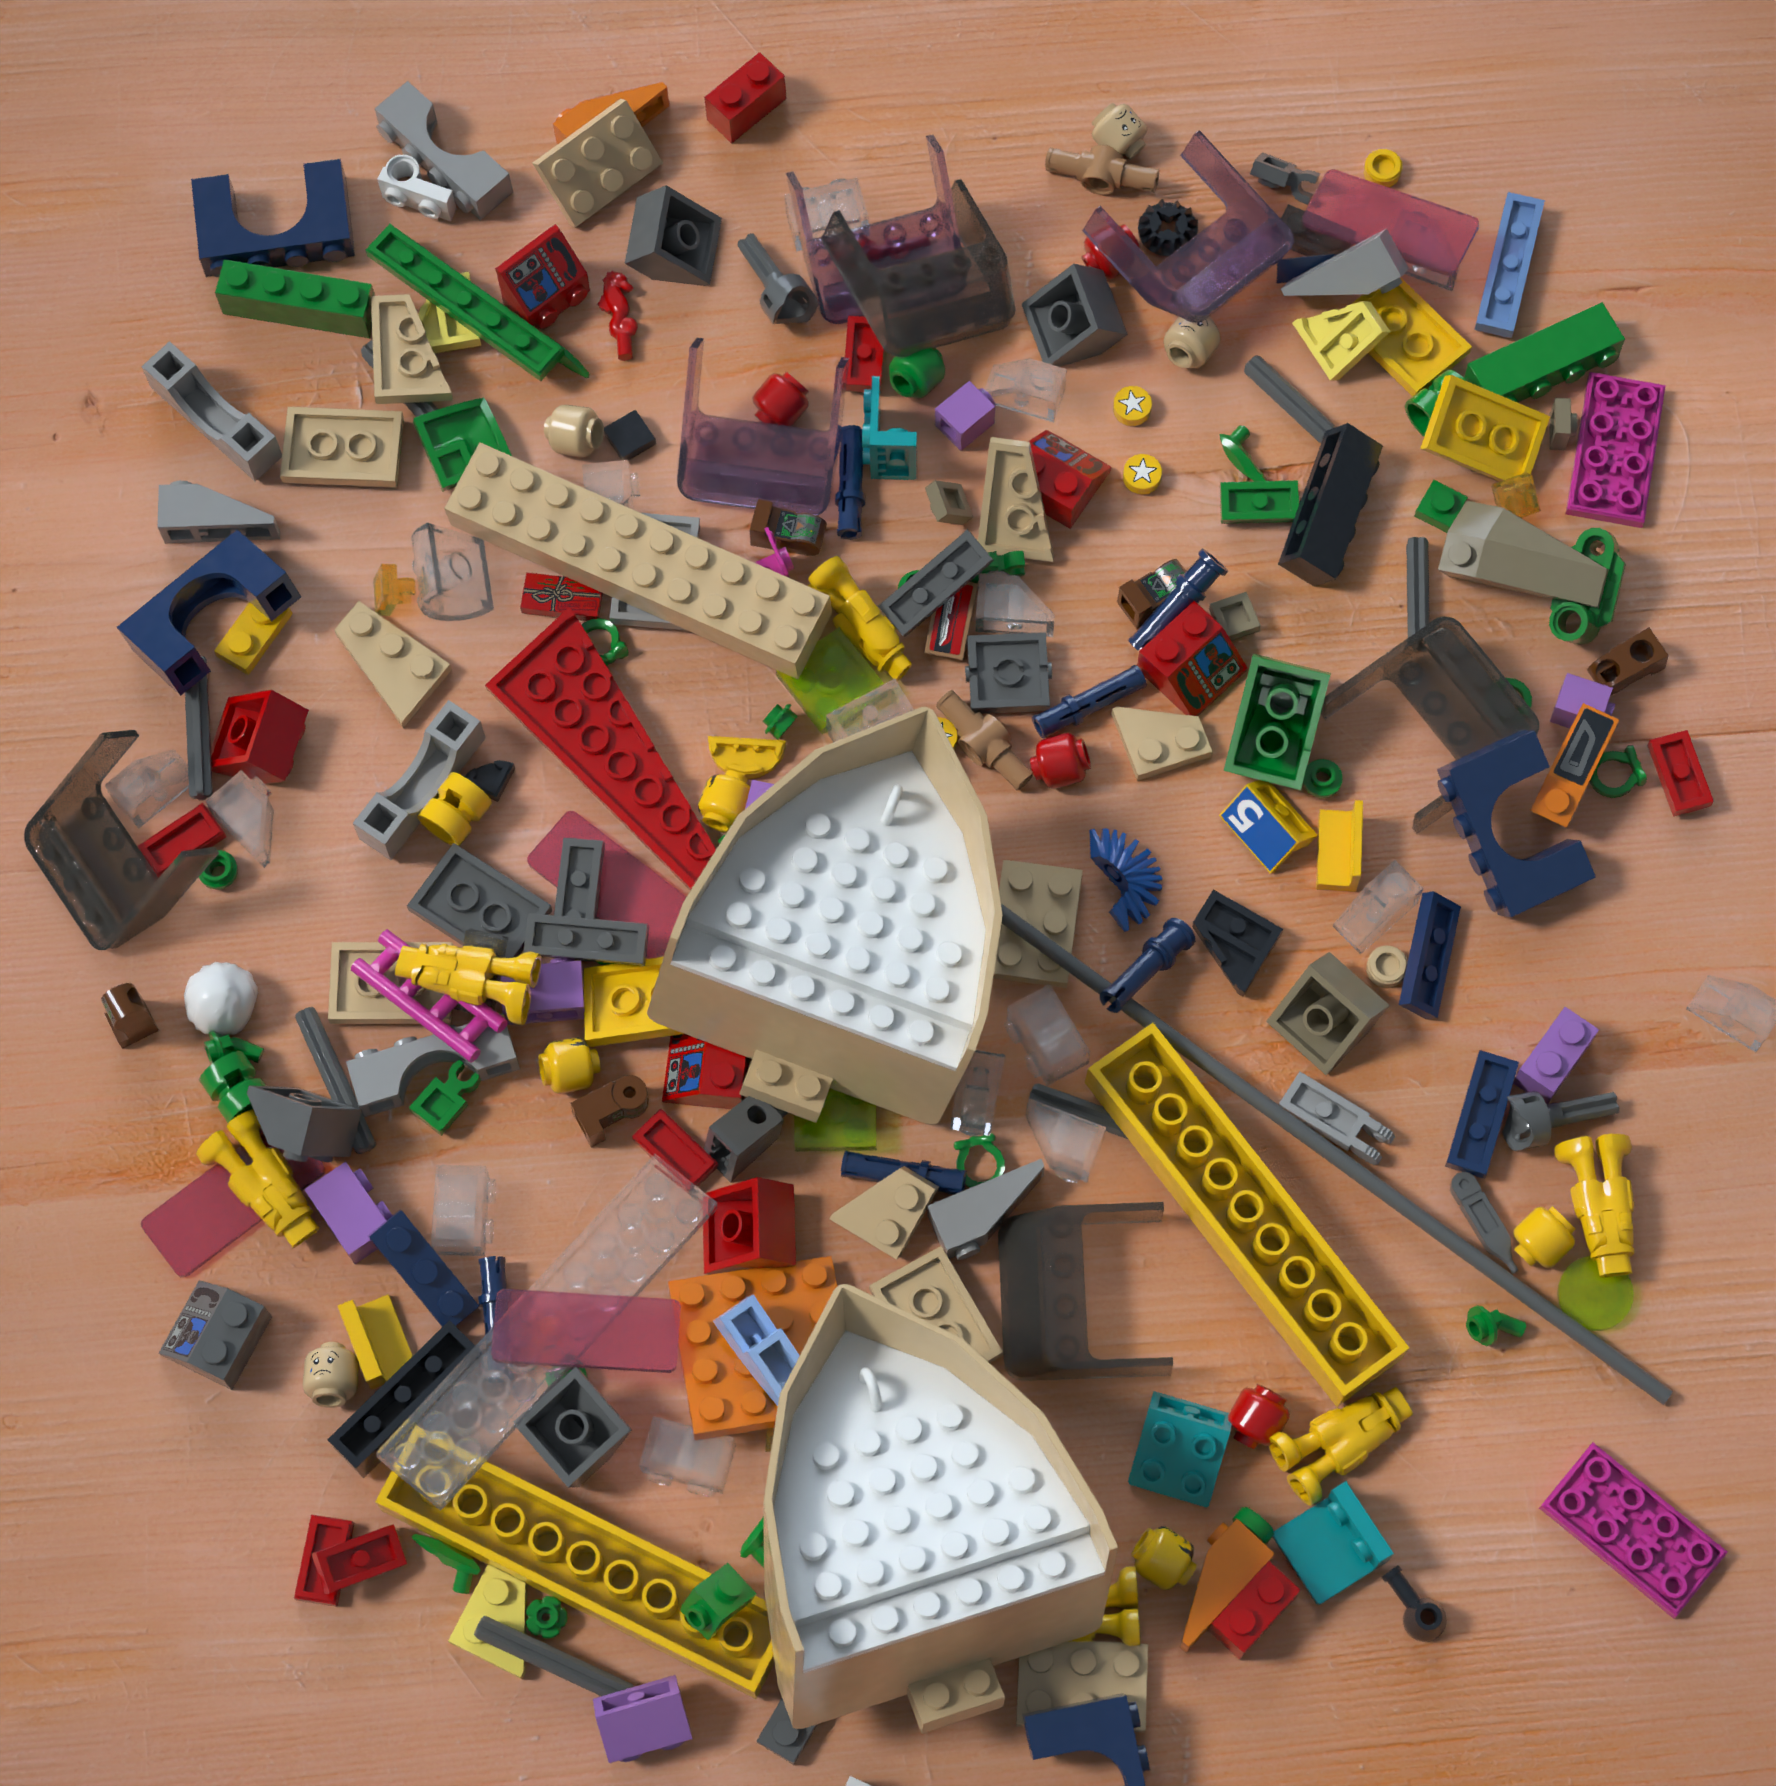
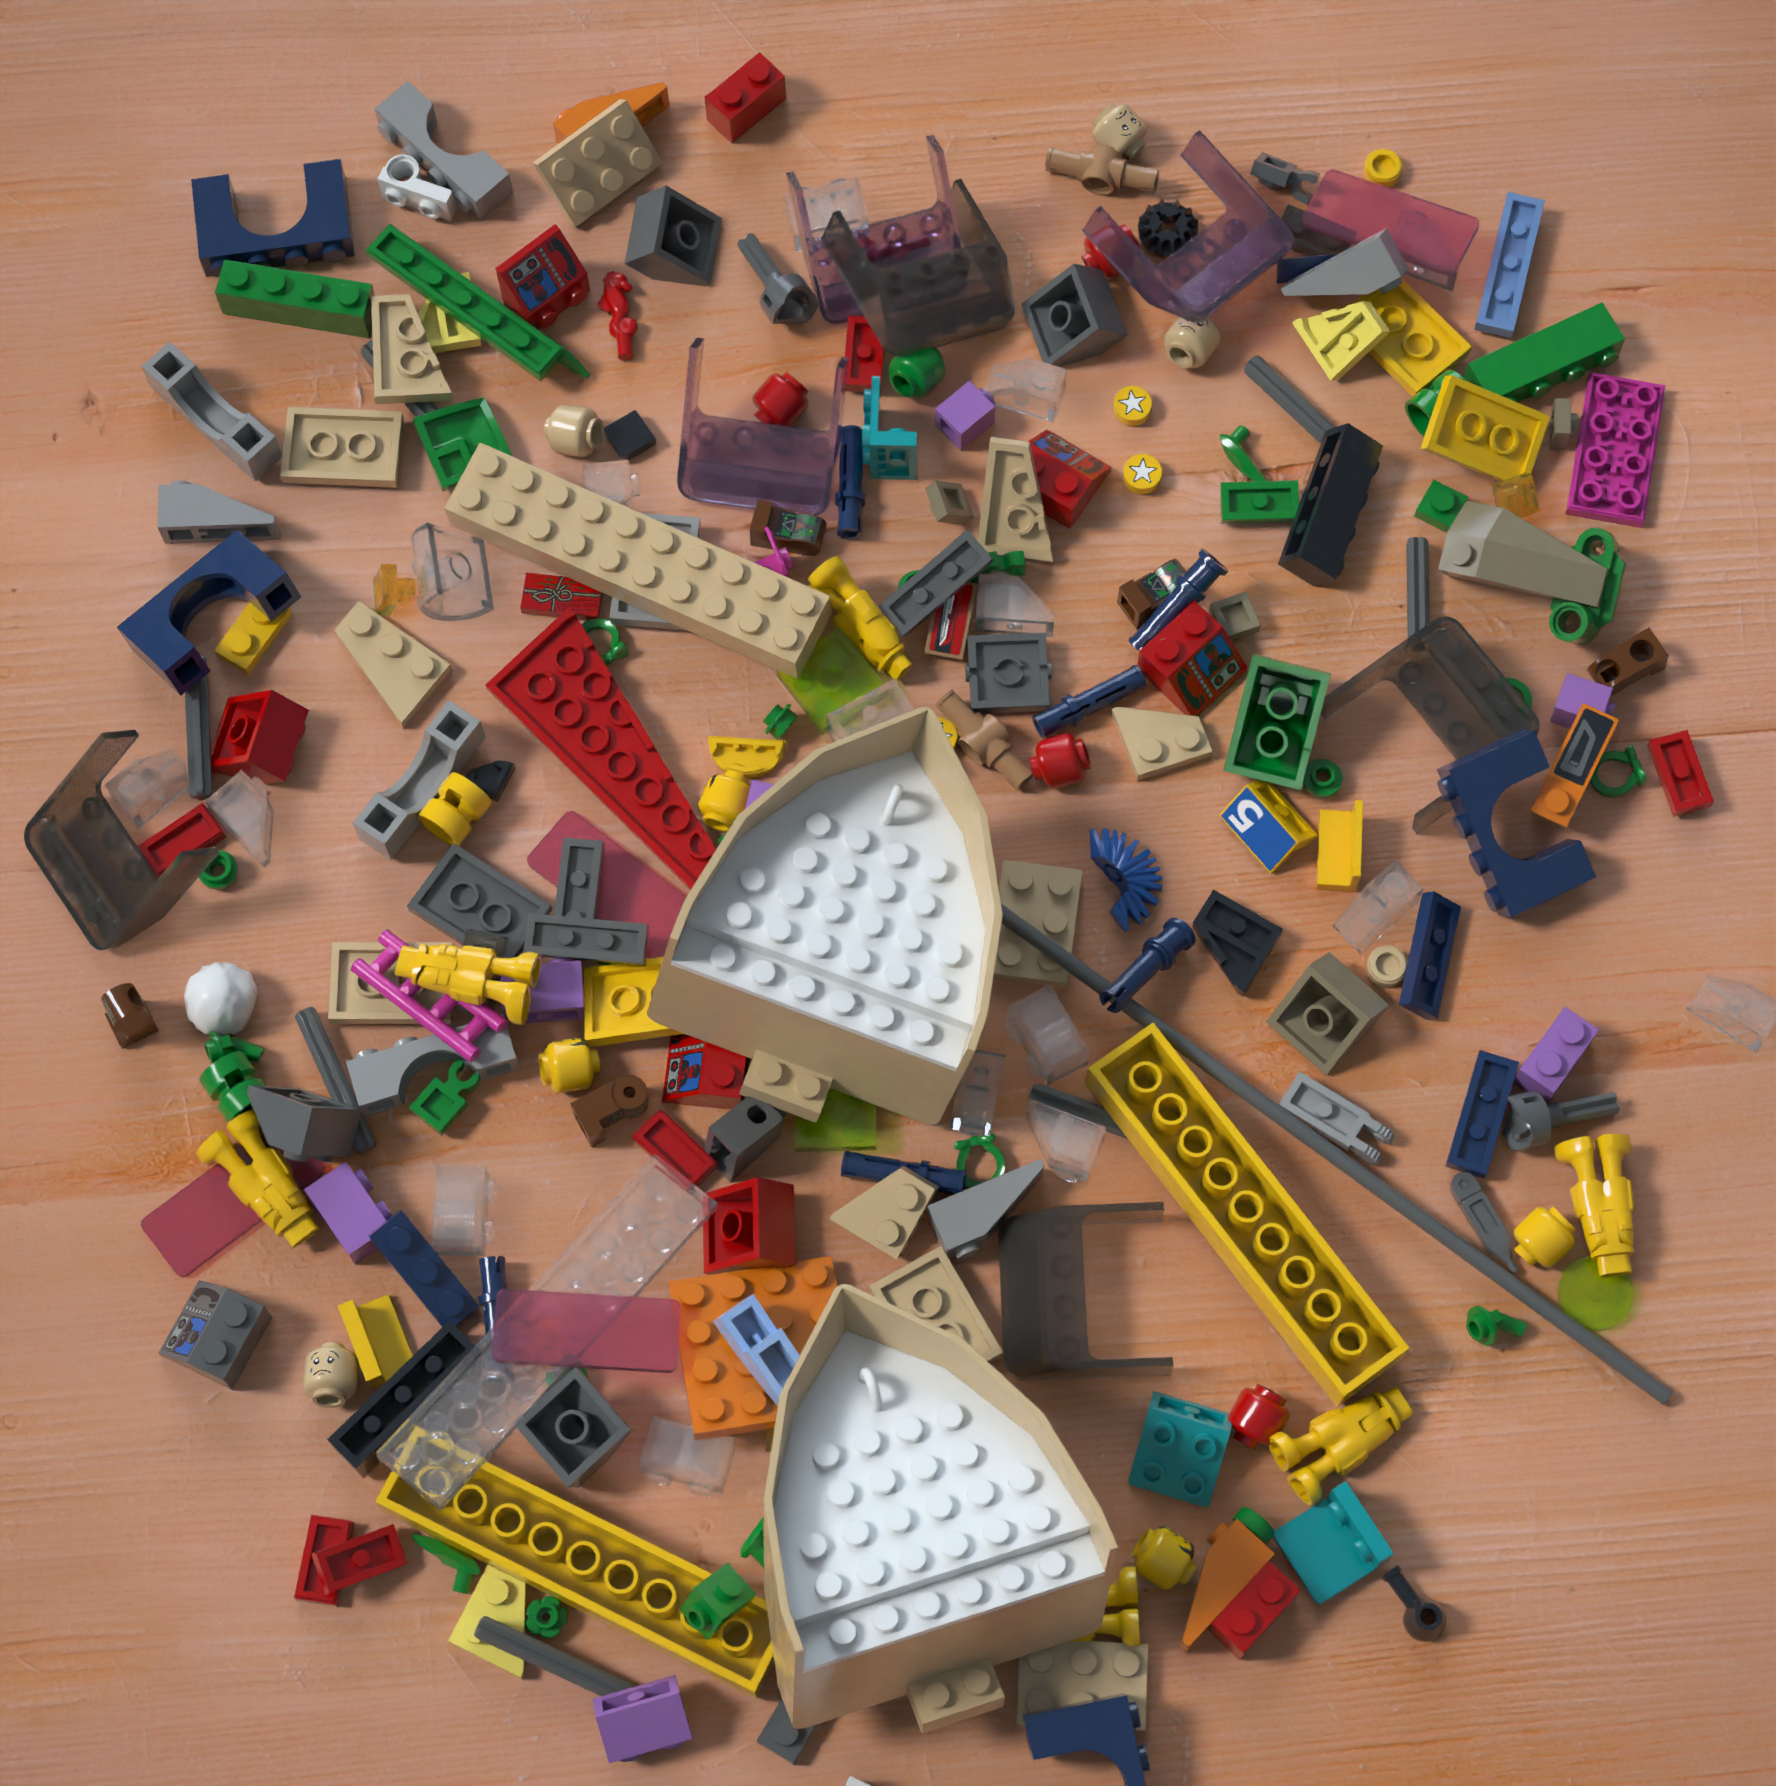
(1633, 1530): dark pink tile -> none

